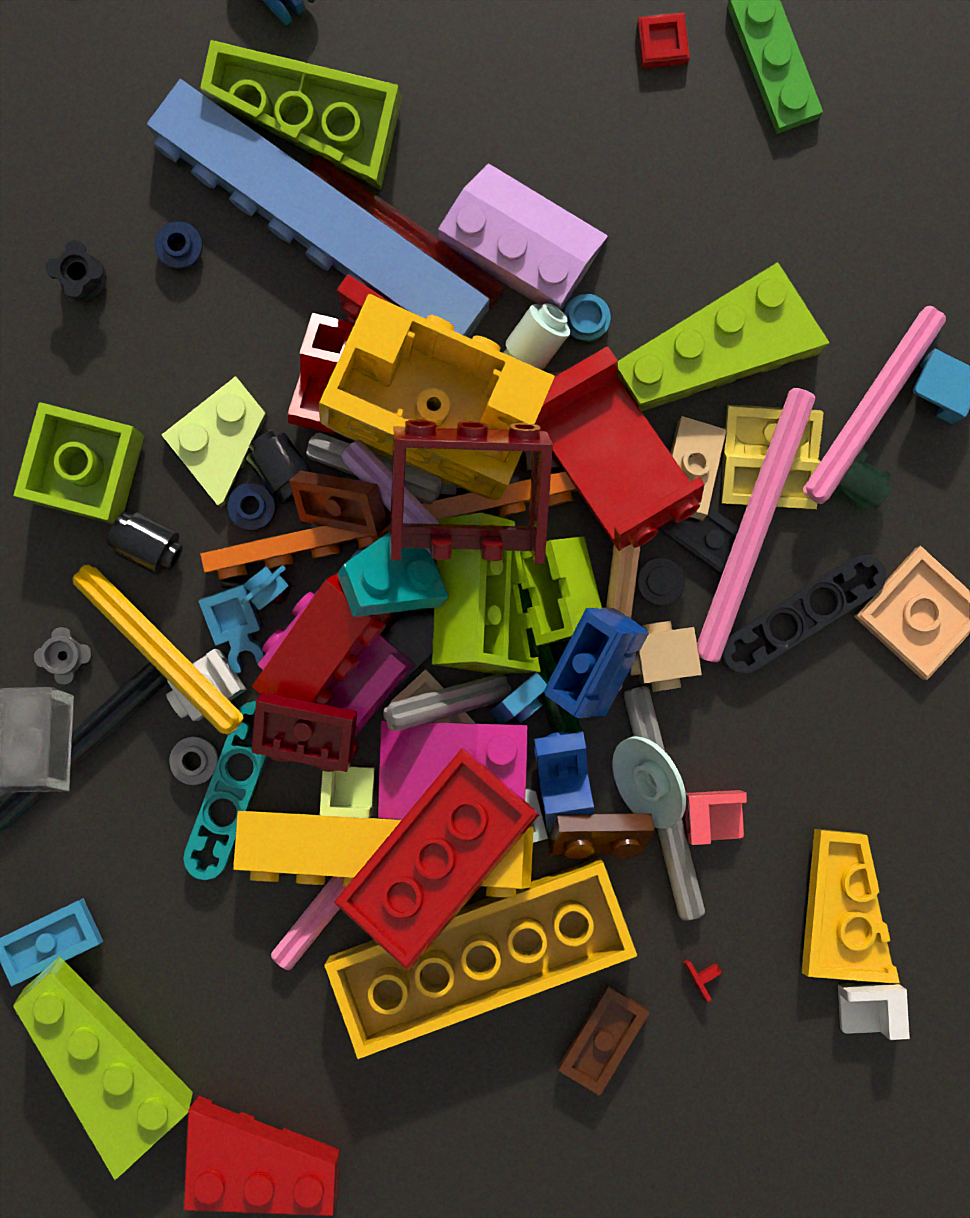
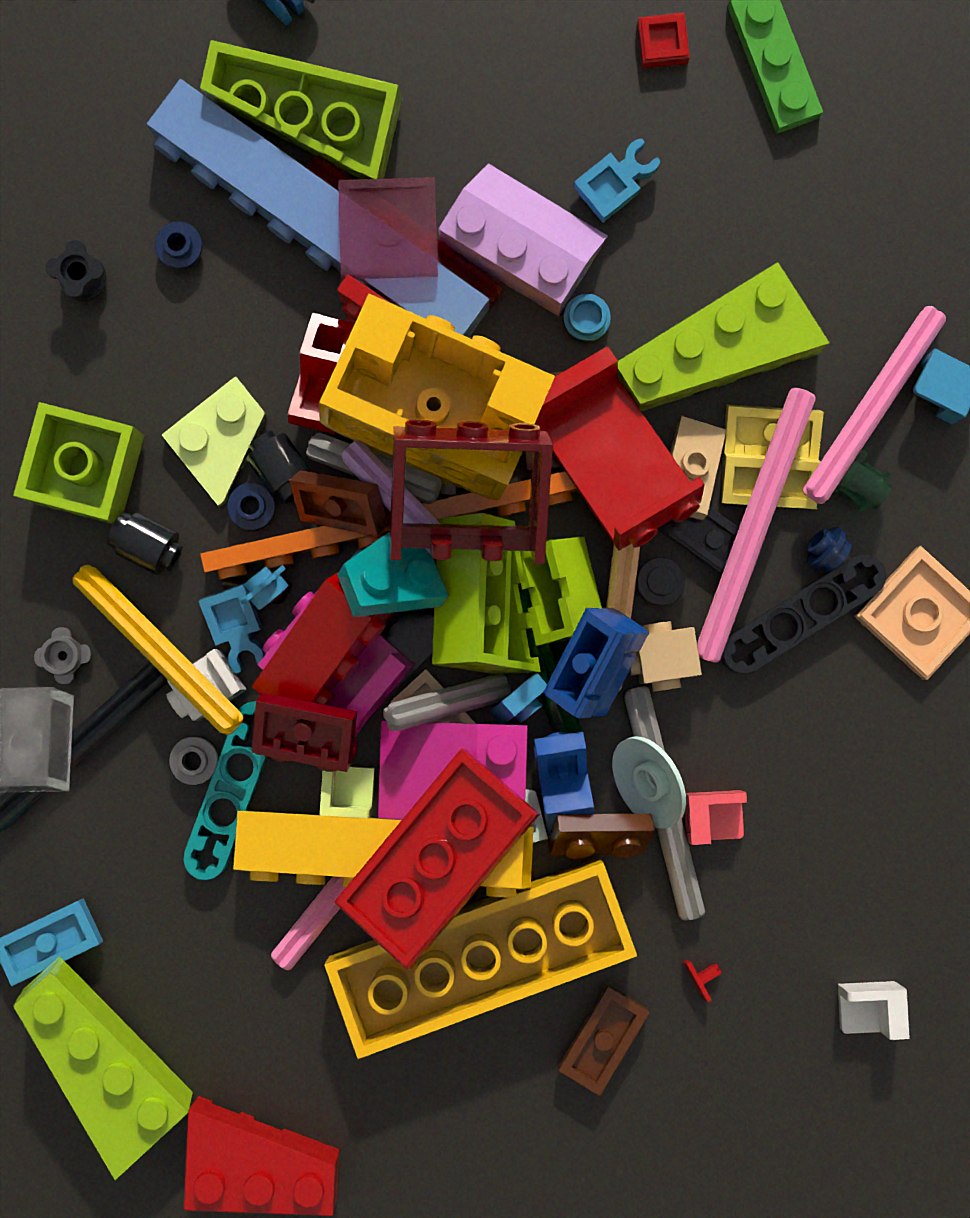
(388, 228): none -> clear pink tile
(538, 335): light aqua brick -> none
(612, 184): none -> dark azure plate
(828, 549): none -> dark blue plate
(843, 912): yellow wing -> none

